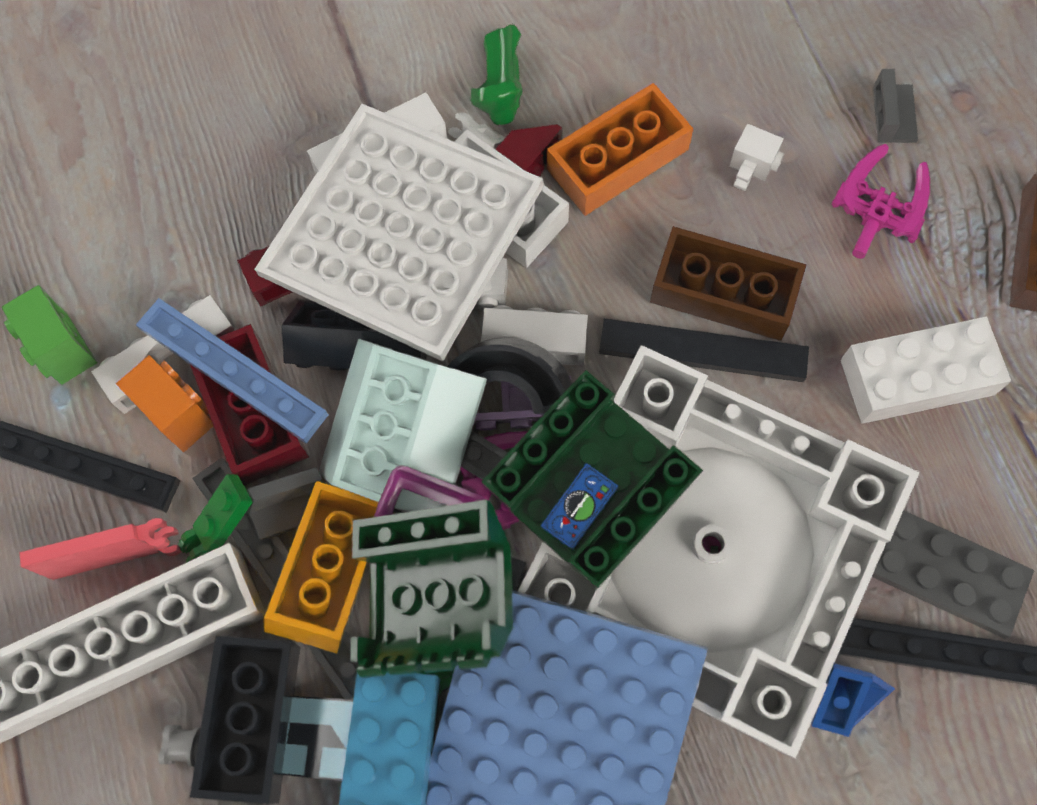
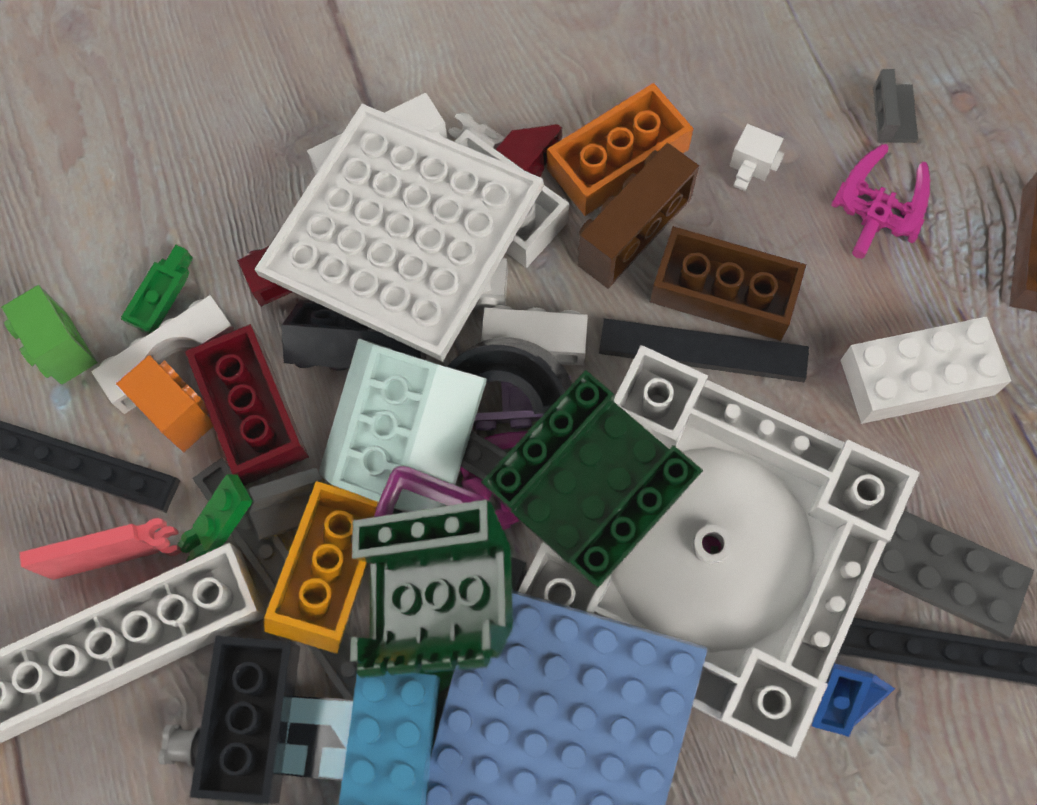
(158, 291): none -> green hinge
(232, 370): medium blue plate -> none
(502, 89): green hair -> none
(579, 506): tile -> none
(636, 214): none -> reddish brown brick

